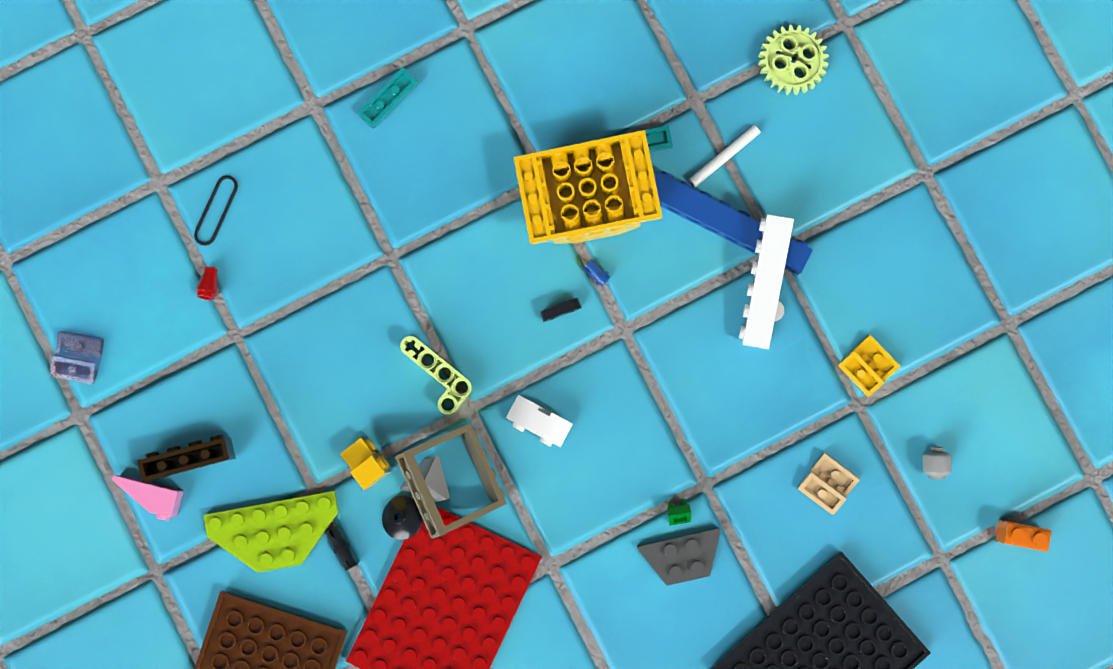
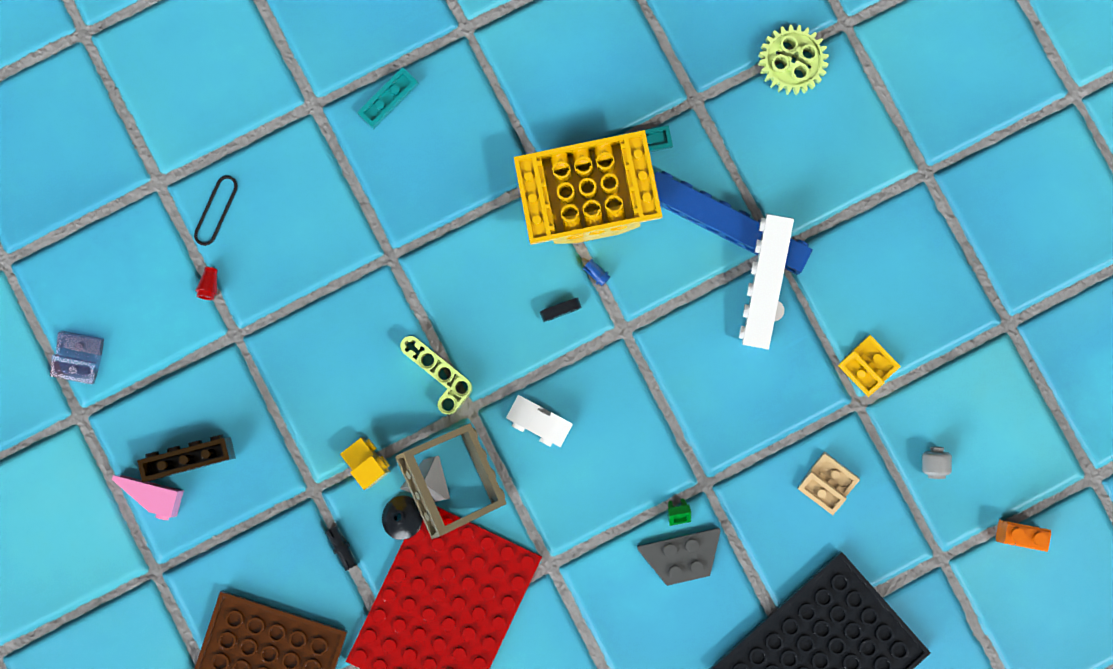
(273, 532): lime plate -> none
(724, 156): white piece -> none

